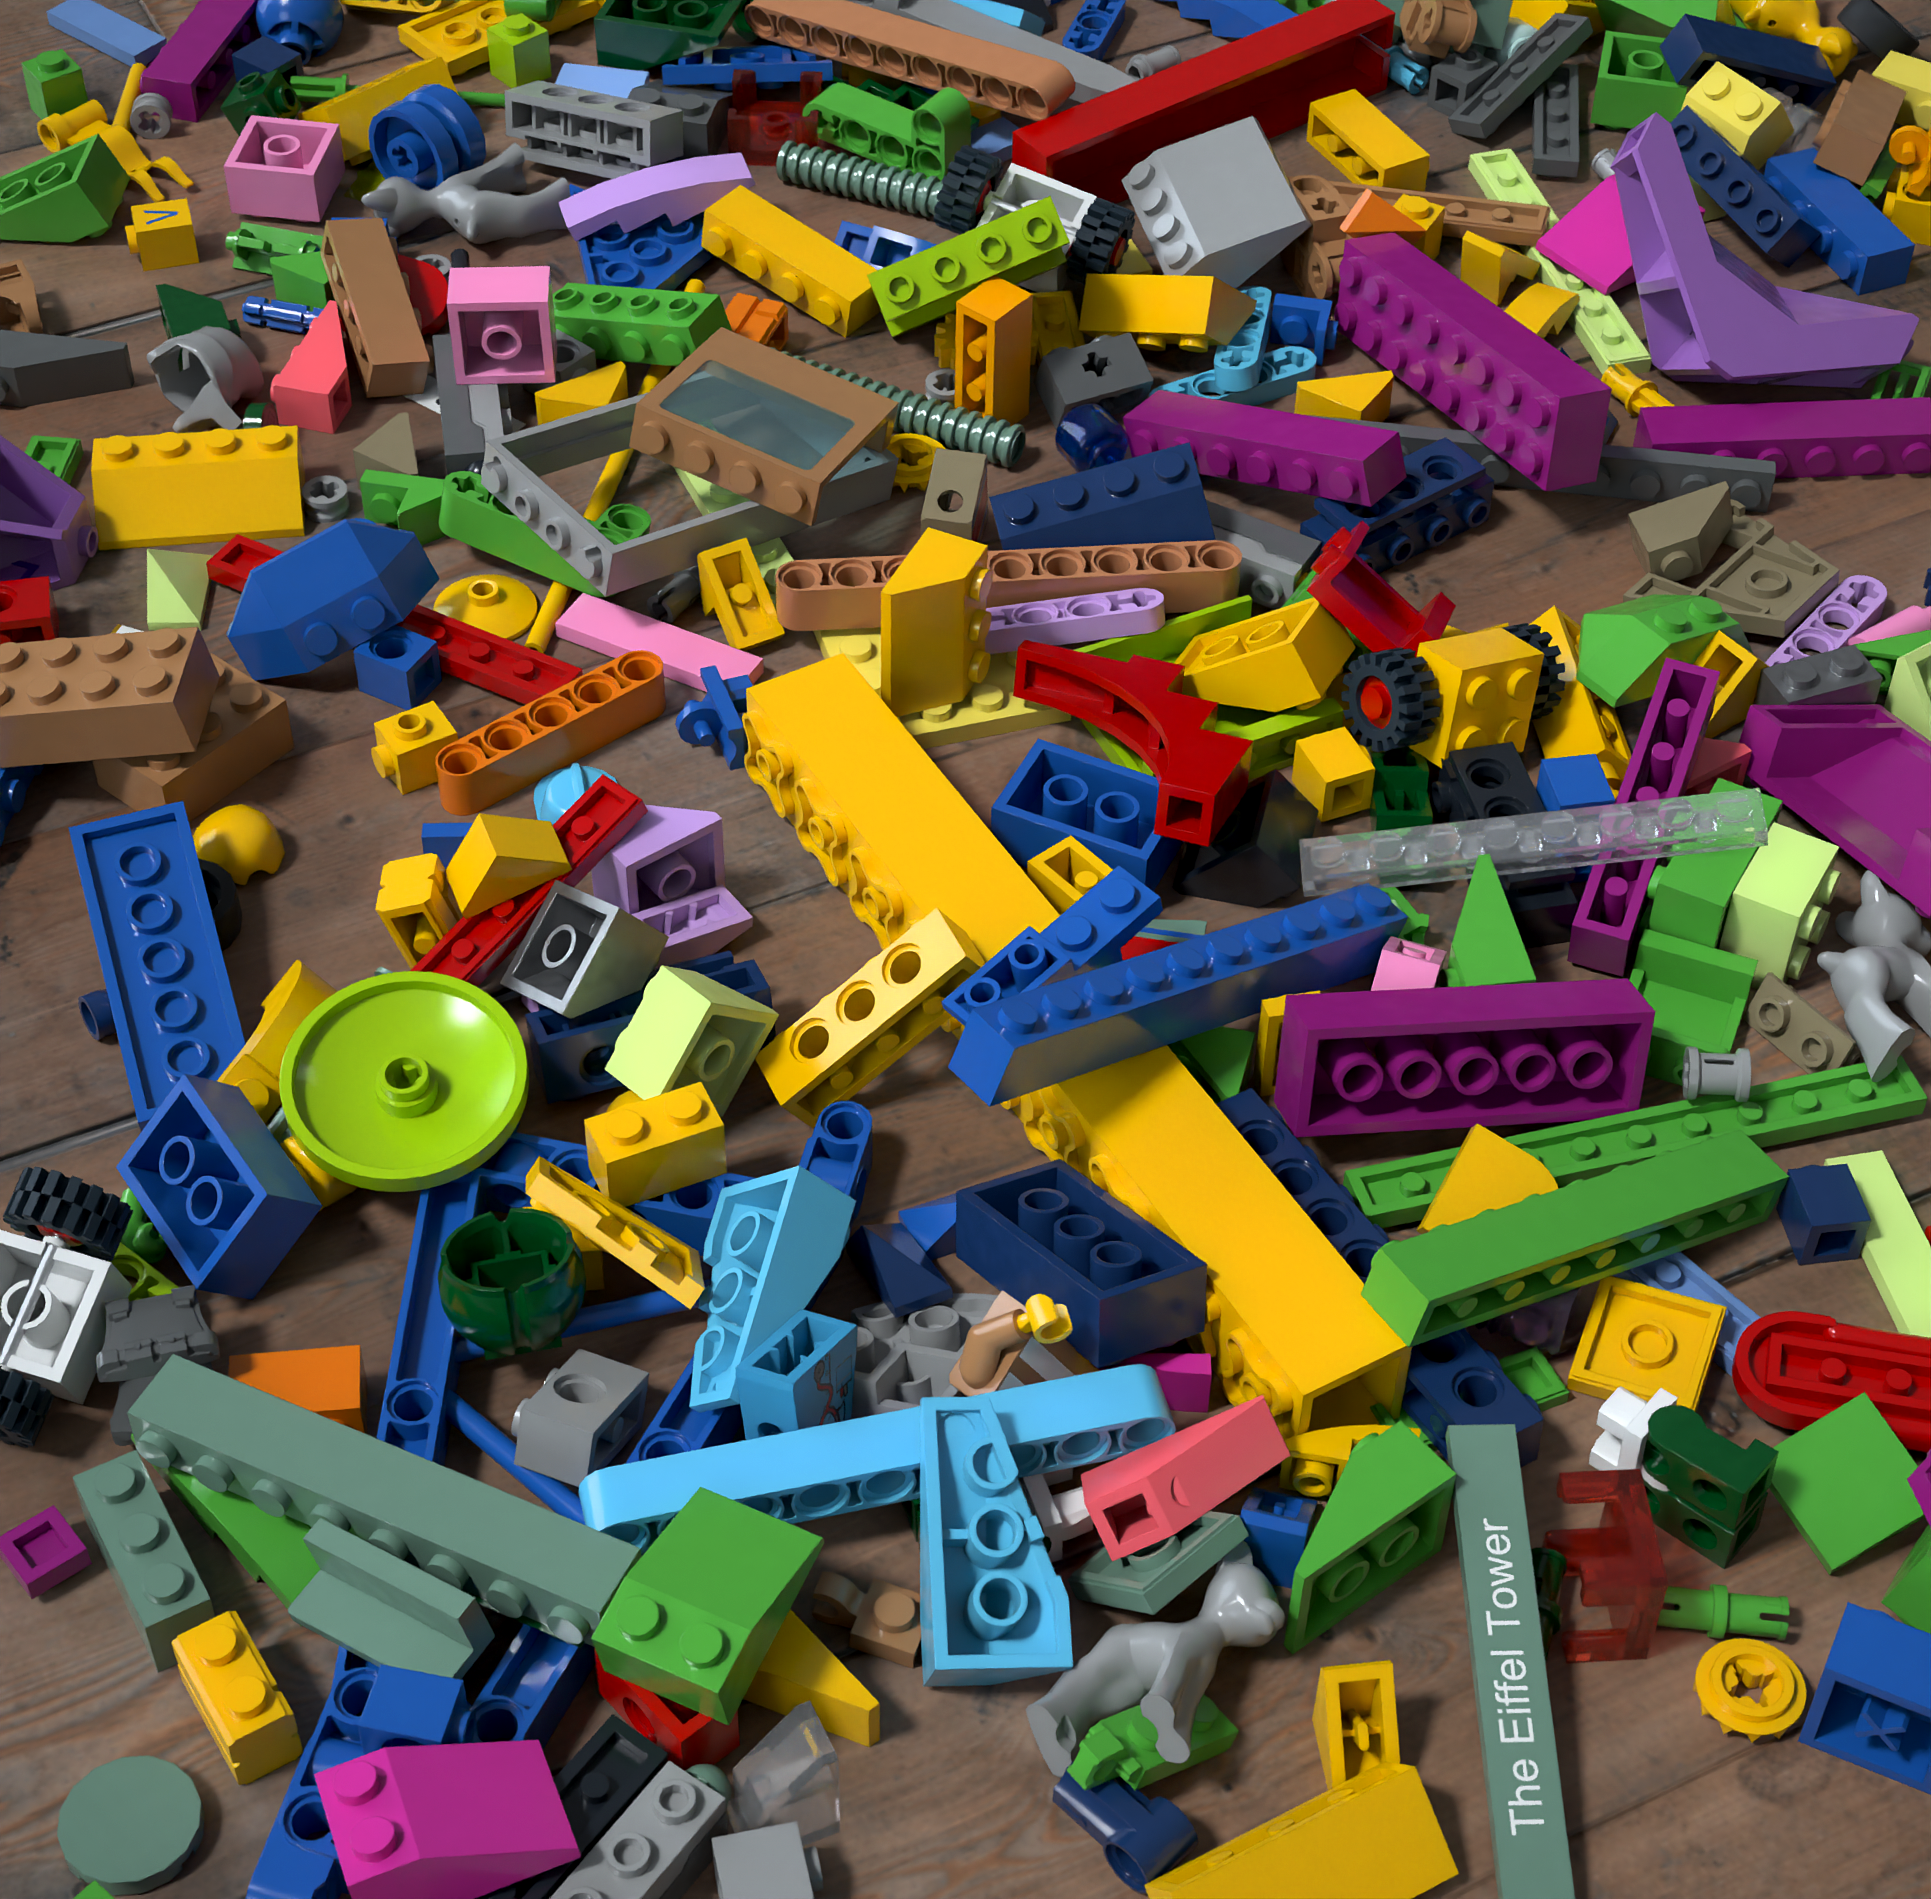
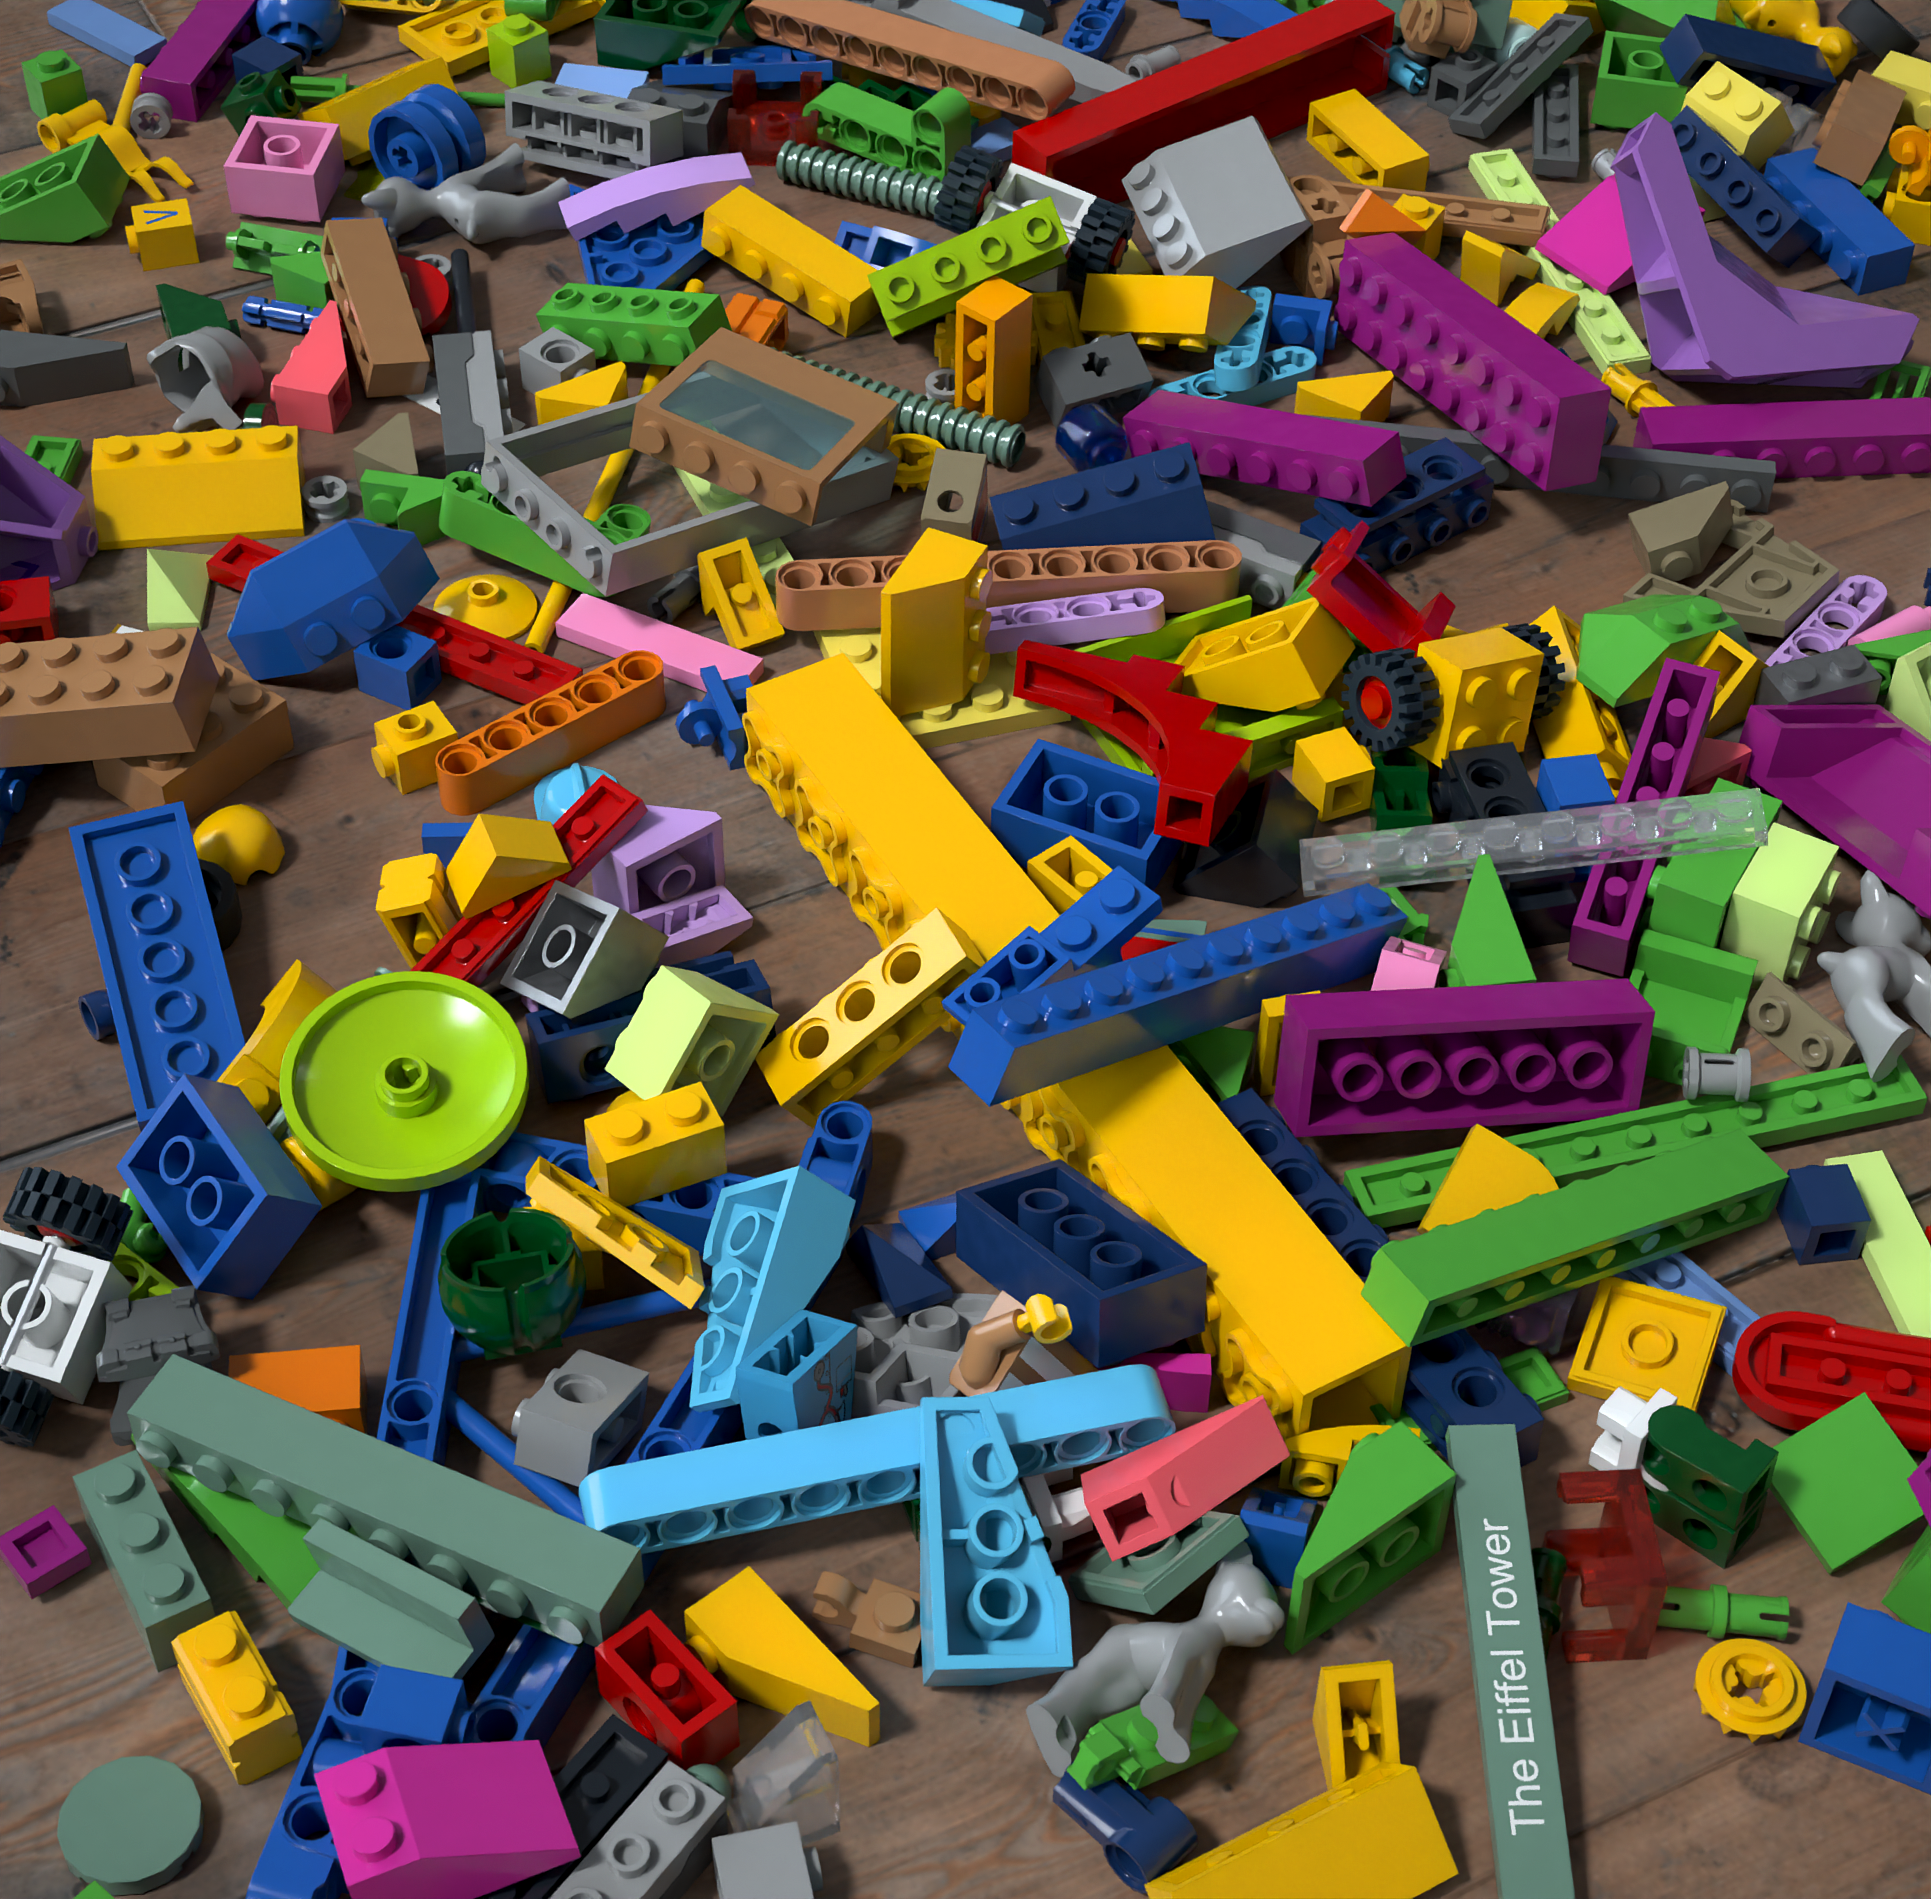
(502, 325): bright pink brick -> none
(706, 1604): bright green slope -> none

